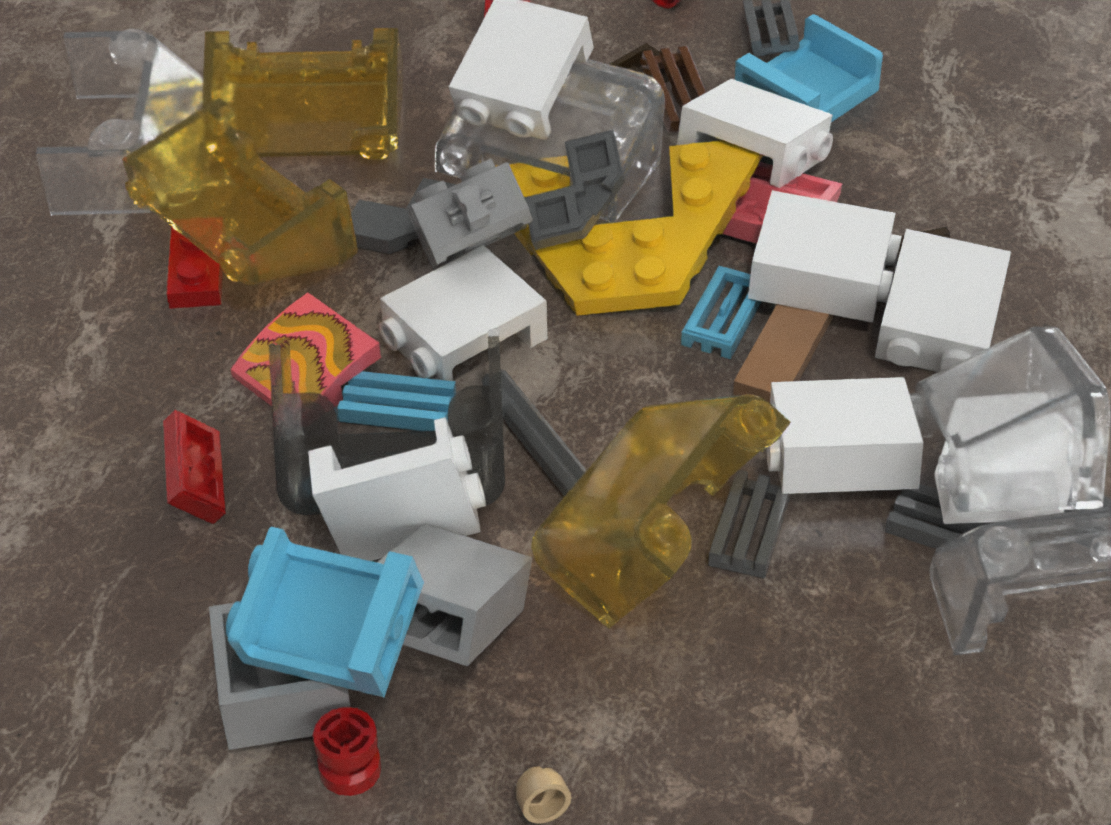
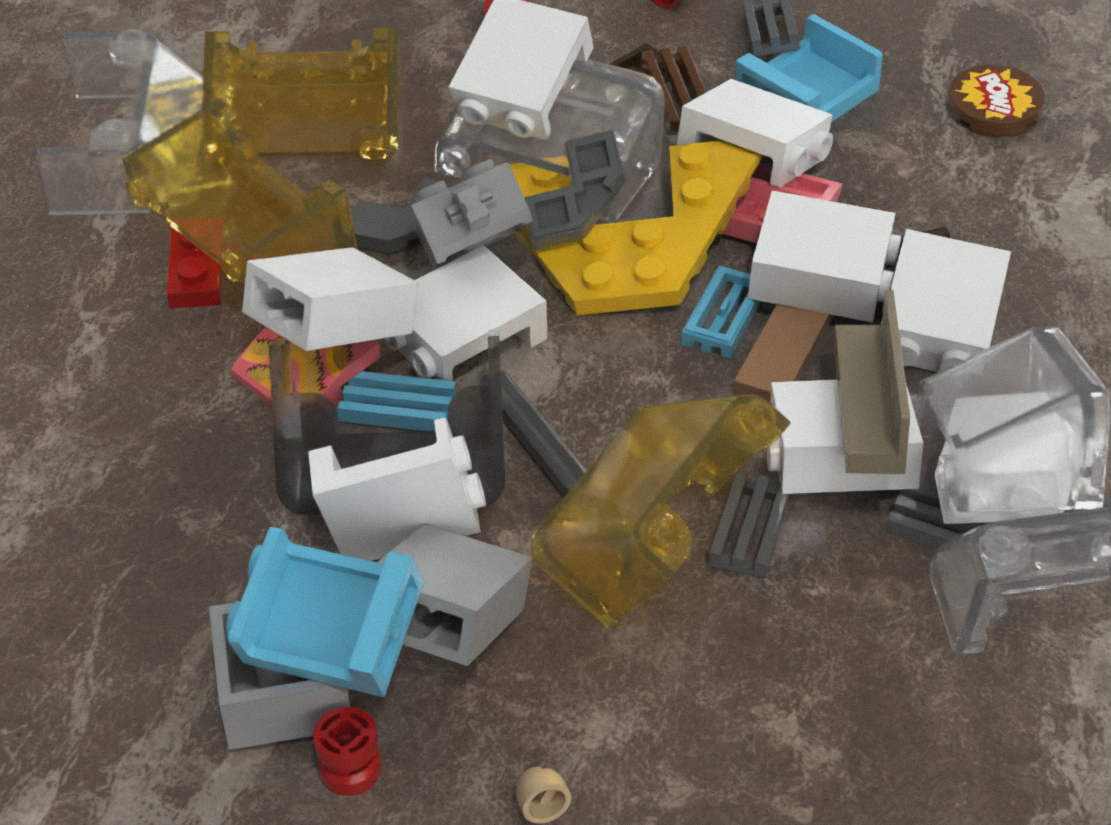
(193, 467): red plate -> none
(329, 298): none -> white brick
(873, 394): none -> dark tan panel
(996, 100): none -> tile

